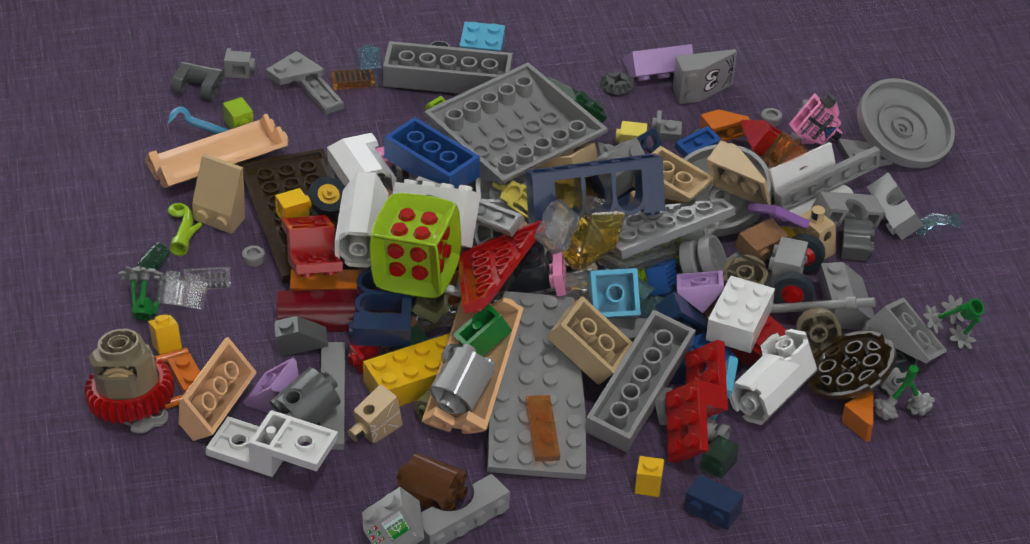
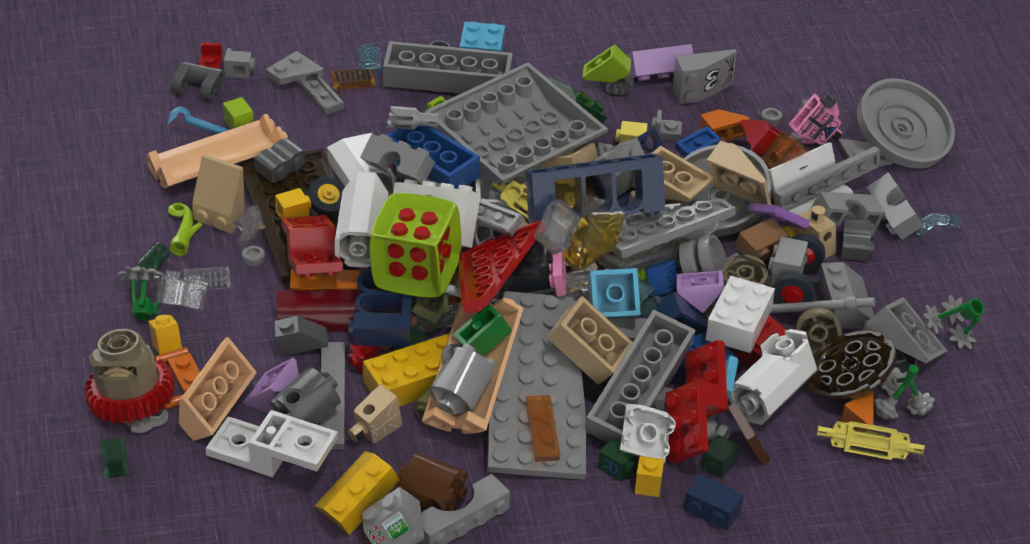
(114, 457): none -> clear green brick
(211, 55): none -> red bracket
(250, 225): none -> clear slope
(279, 160): none -> dark grey brick
(357, 490): none -> yellow slope
(382, 152): none -> light grey arch
(410, 118): none -> light grey arm
(608, 66): none -> lime slope
(616, 462): none -> dark green brick
(646, 431): none -> white slope
(749, 433): none -> reddish brown tile
(896, 444): none -> light yellow piece

